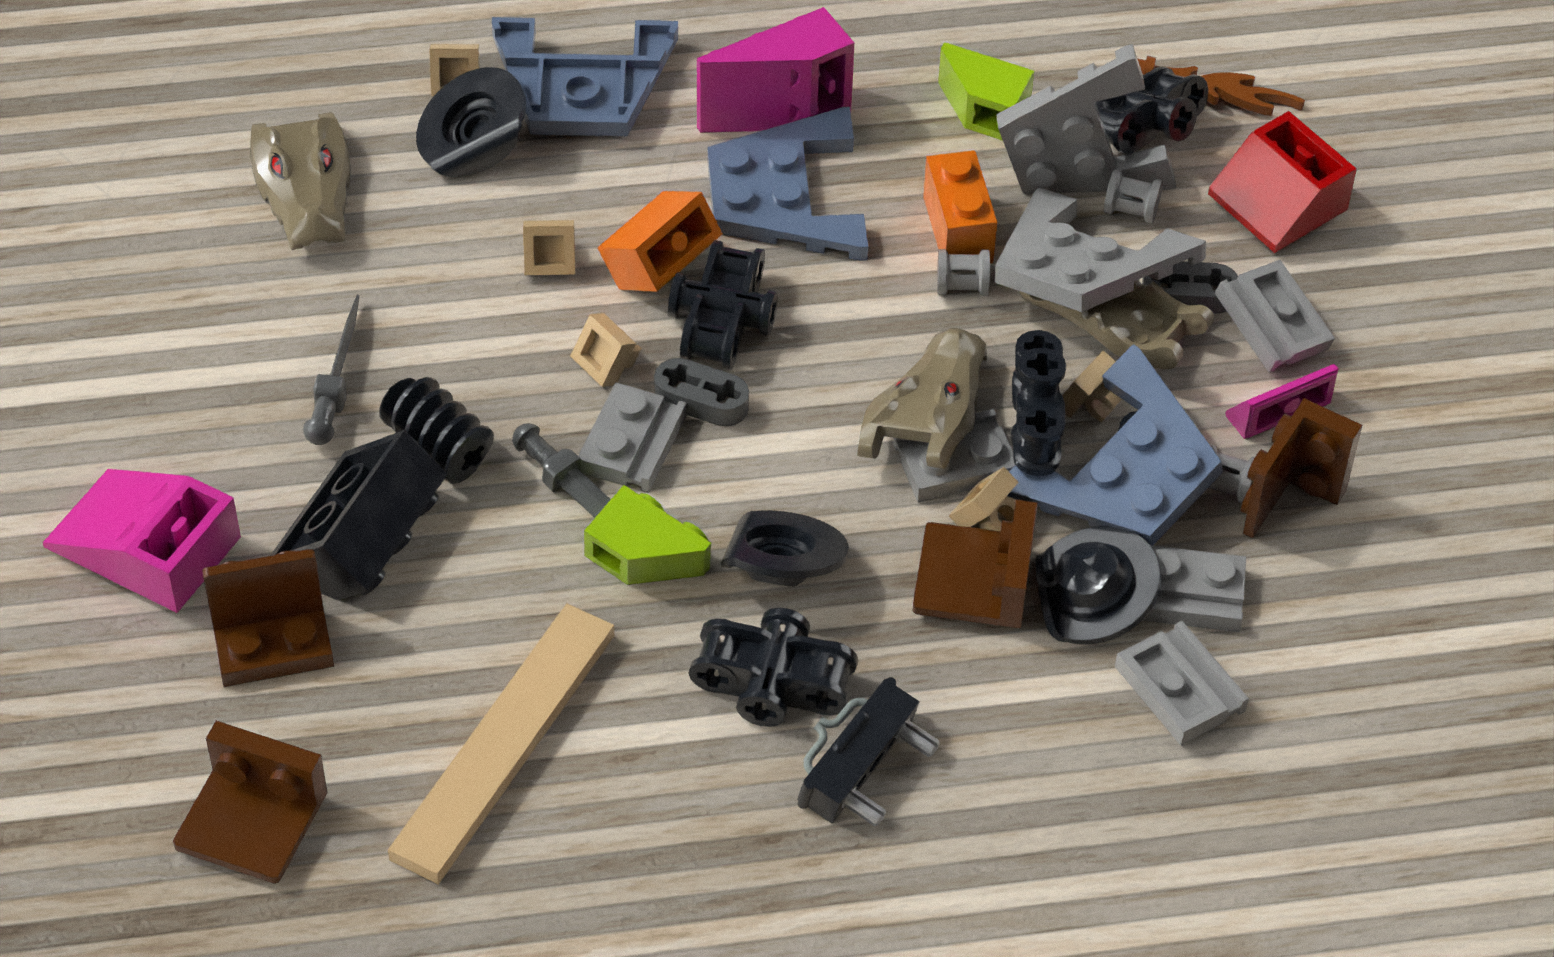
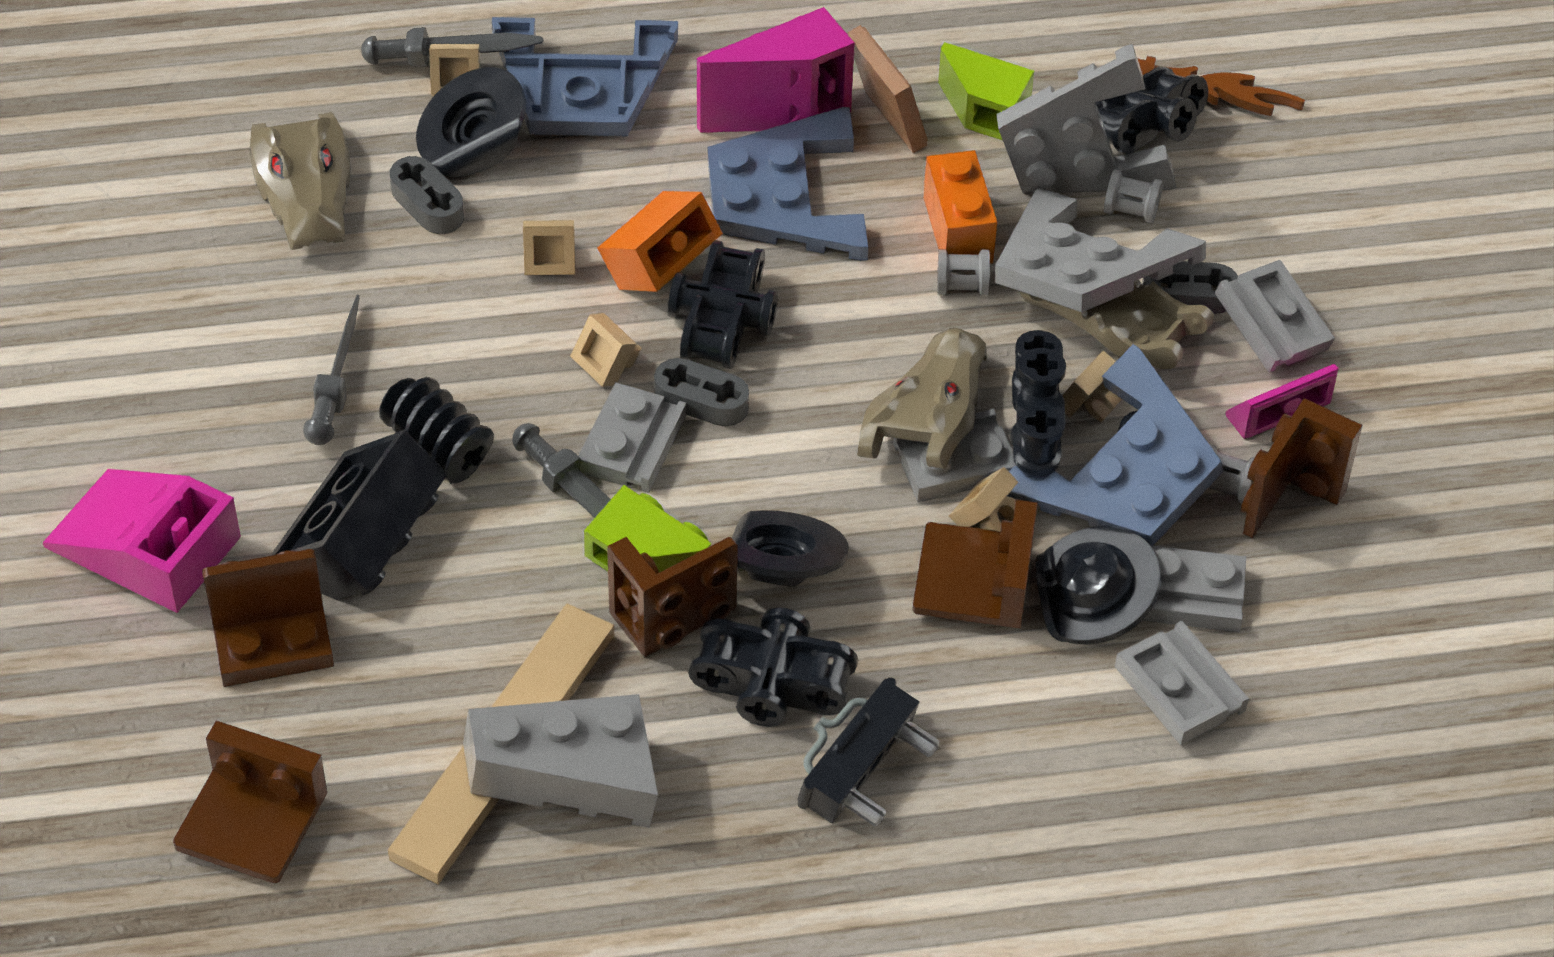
(418, 42): none -> dark grey sword
(419, 200): none -> dark grey beam
(564, 754): none -> light grey wedge
(668, 605): none -> reddish brown bracket
(888, 89): none -> medium nougat tile
(1284, 182): slope -> none

